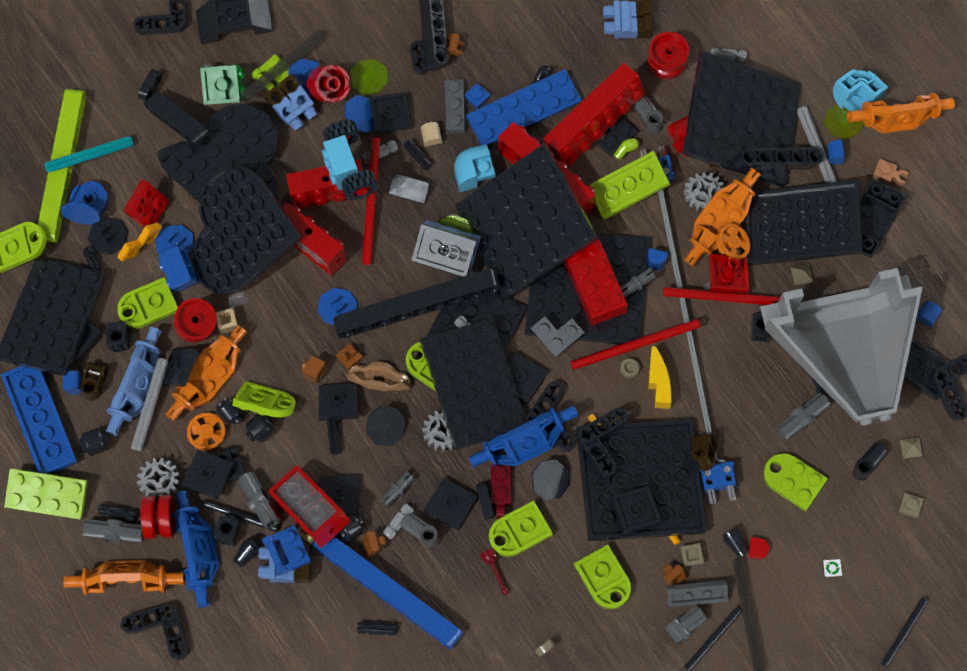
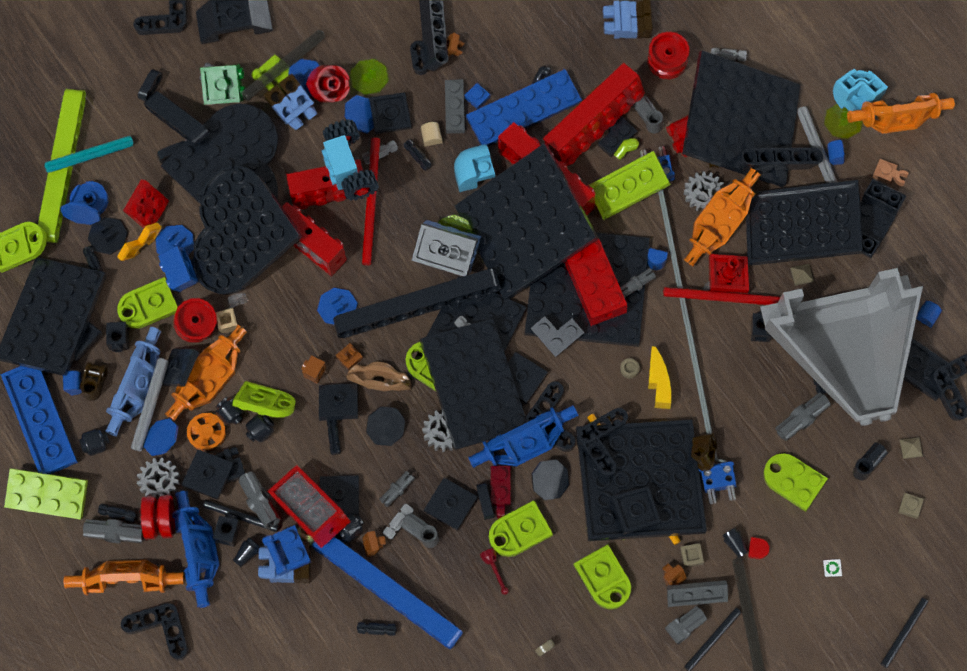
(161, 437): none -> blue piece
(409, 188): slope -> none
(634, 344): red piece -> none
(732, 241): orange piece -> none

